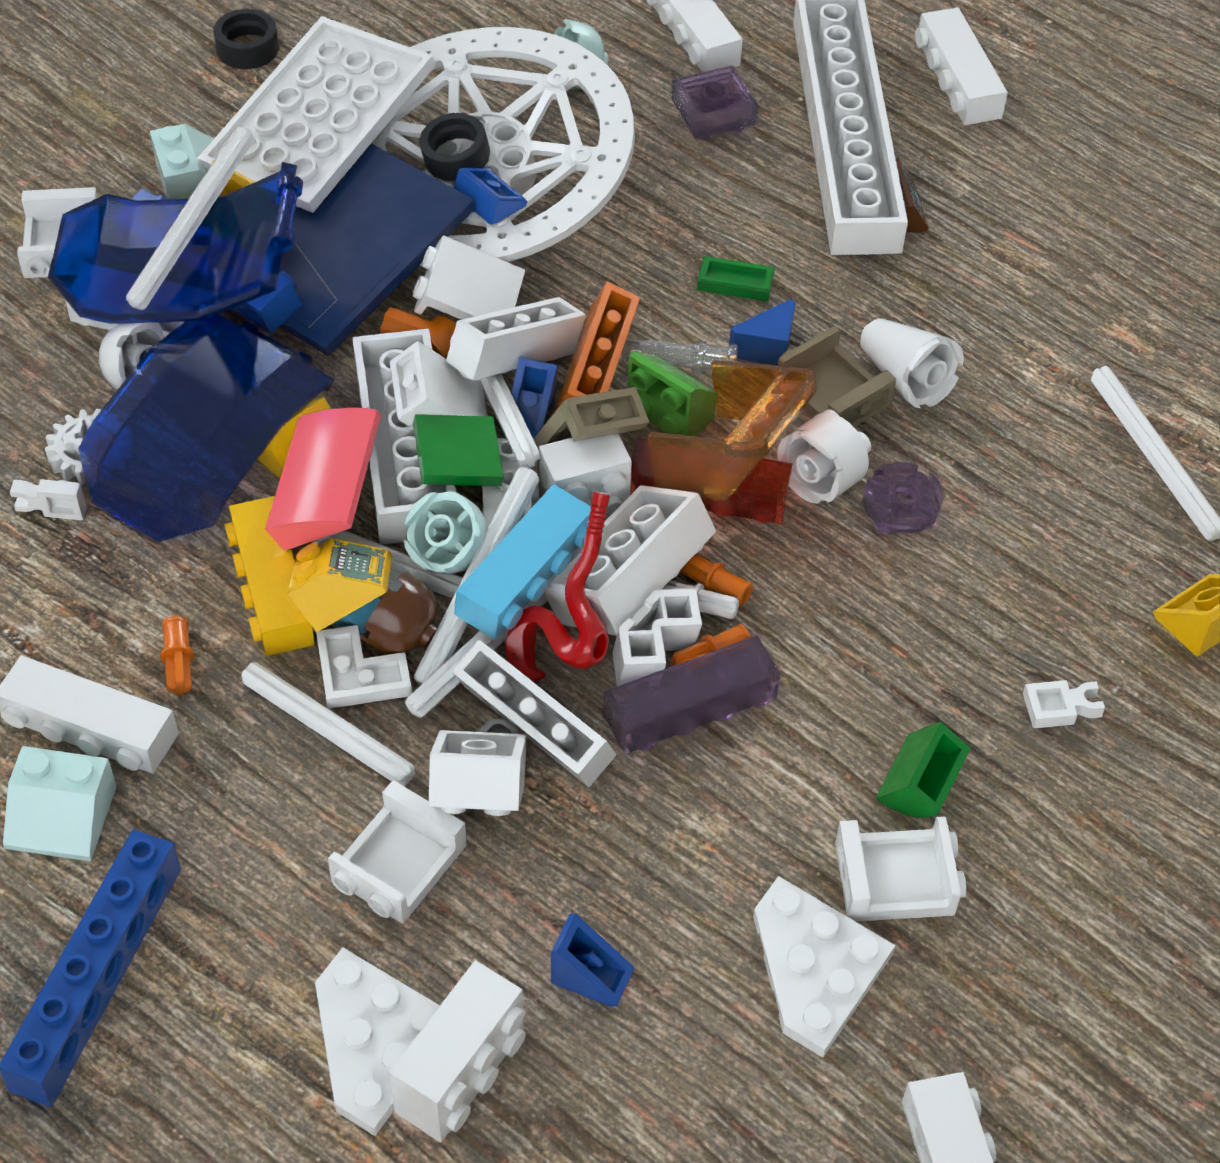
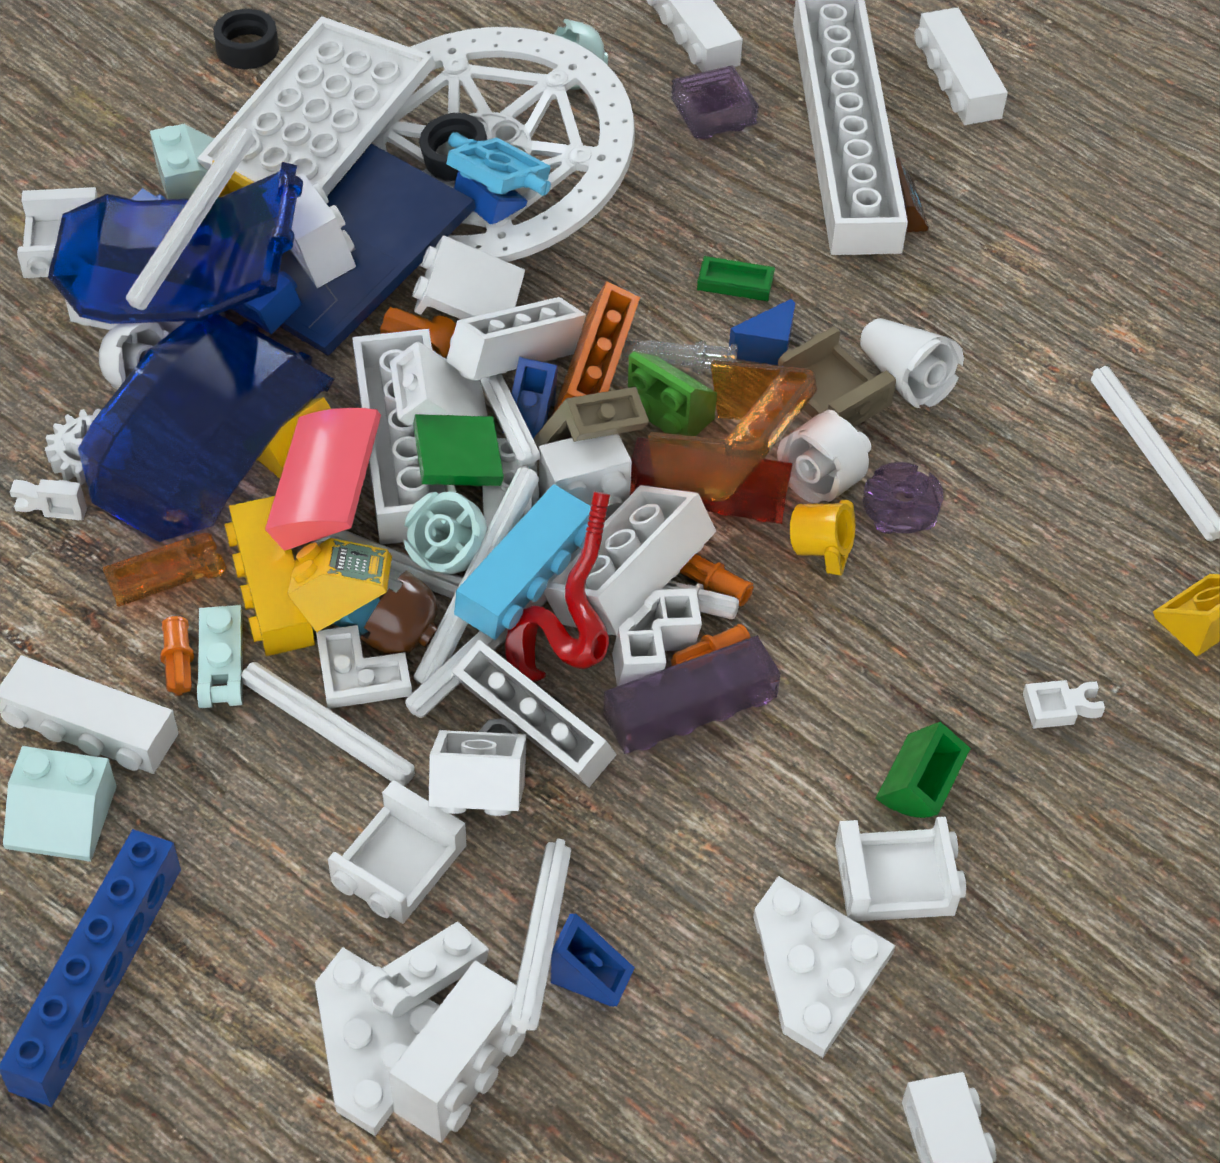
(164, 568): none -> clear orange plate
(220, 656): none -> light aqua plate
(318, 240): none -> white brick
(424, 970): none -> white plate
(497, 165): none -> medium azure plate
(540, 937): none -> white axle
(825, 532): none -> yellow piece

